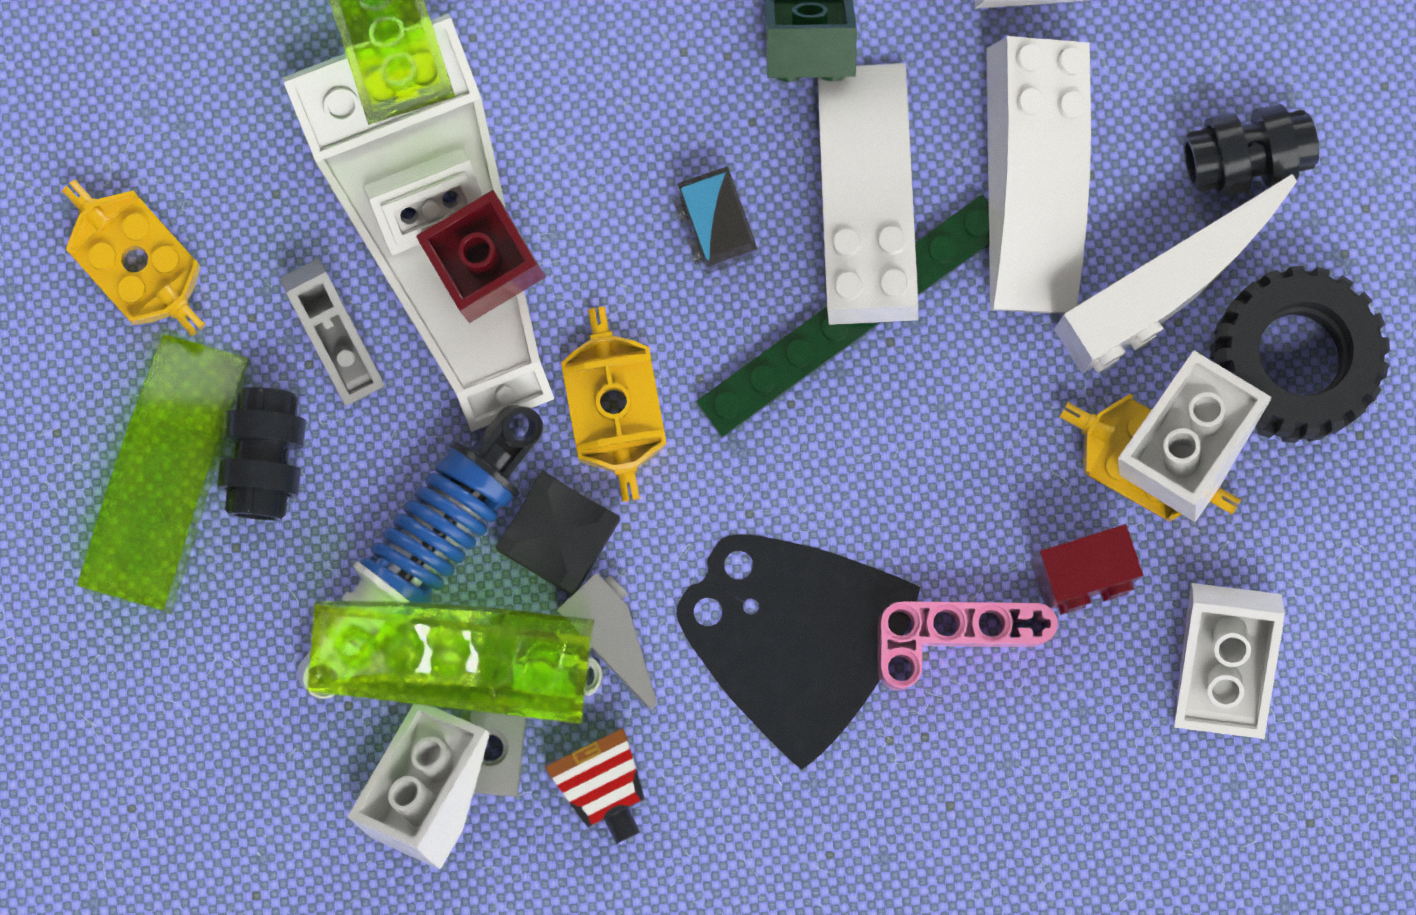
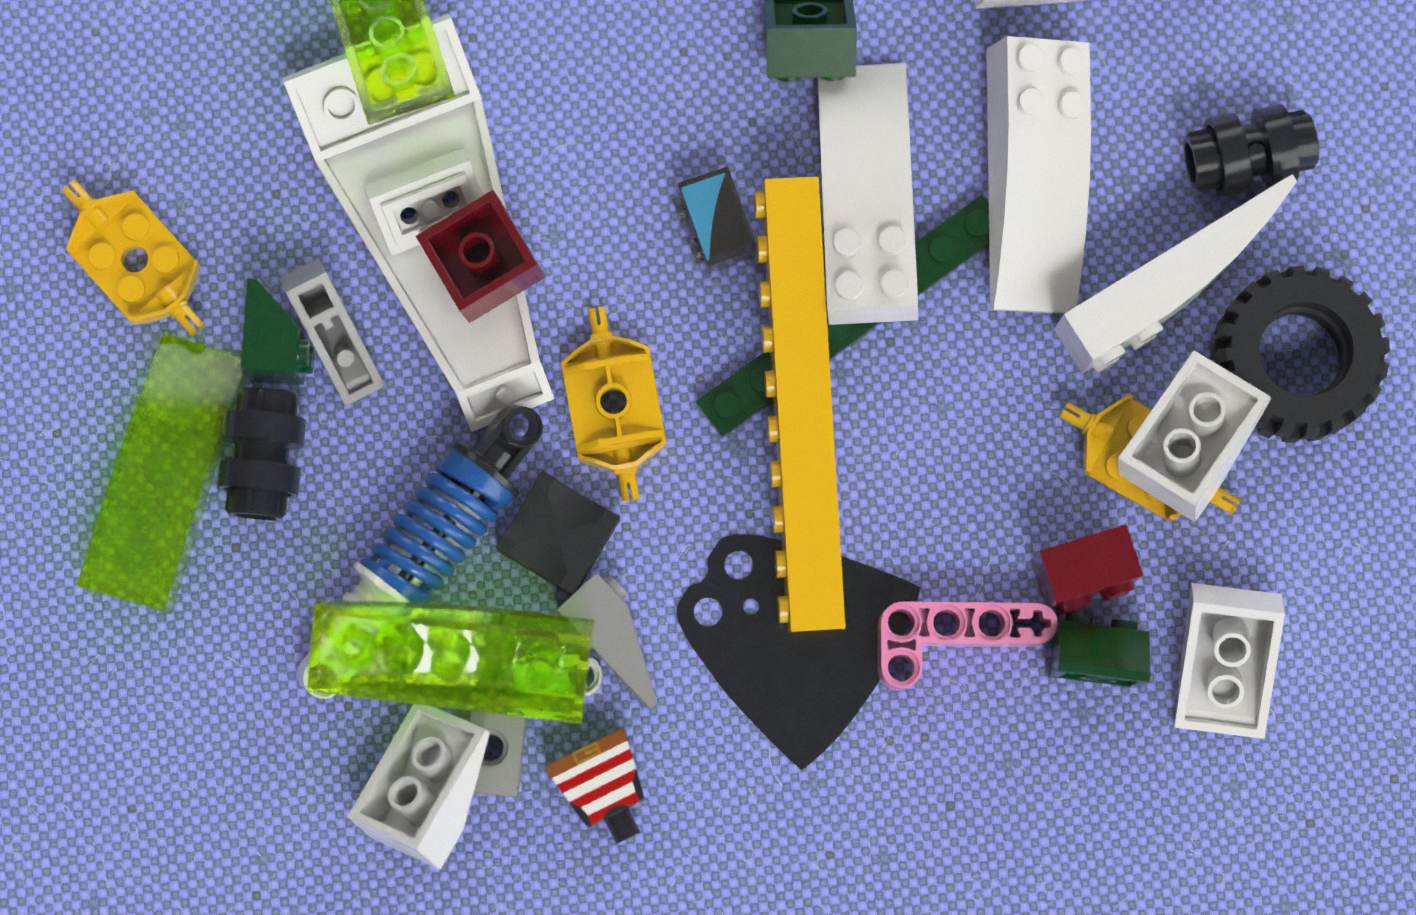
(272, 342): none -> dark green slope
(801, 403): none -> yellow brick
(1100, 653): none -> dark green slope

